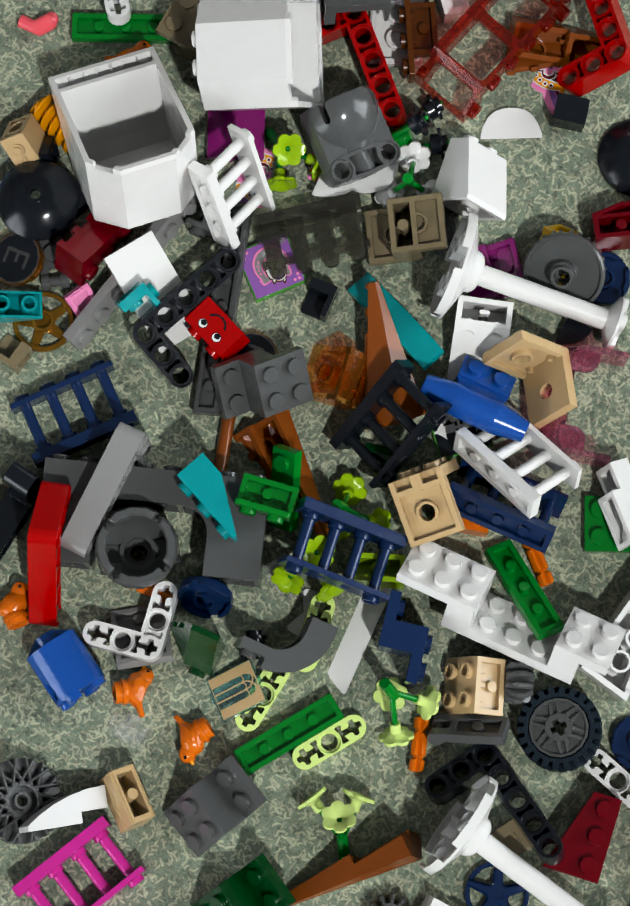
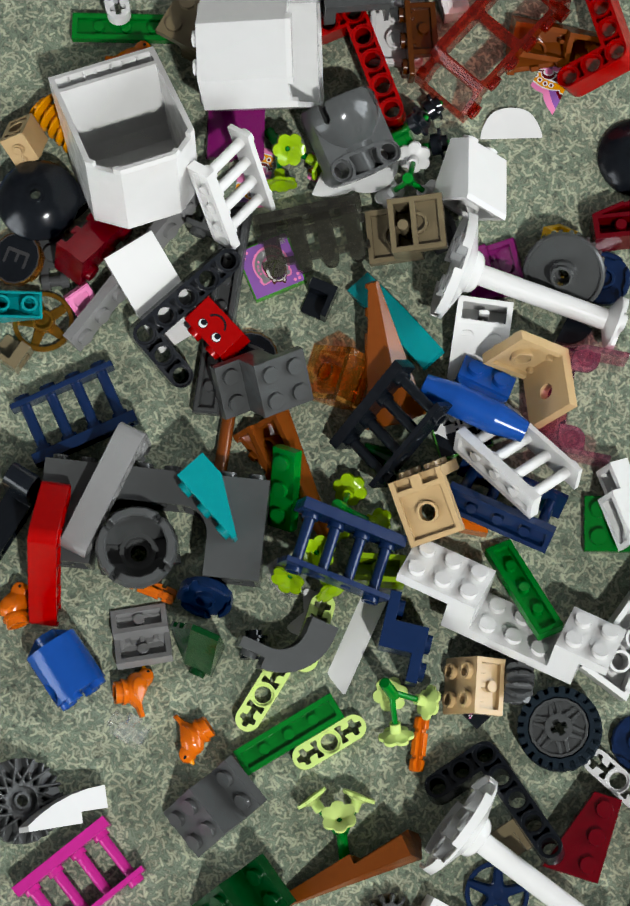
(40, 25): coral arm -> none
(49, 150): black tile -> none
(127, 798): tan brick -> none
(133, 298): teal bracket -> none
(147, 633): white beam -> none
(237, 690): piece -> none
(266, 498): green bracket -> none
(468, 729): dark grey plate -> none
(539, 566): orange axle -> none
(570, 112): black panel -> none

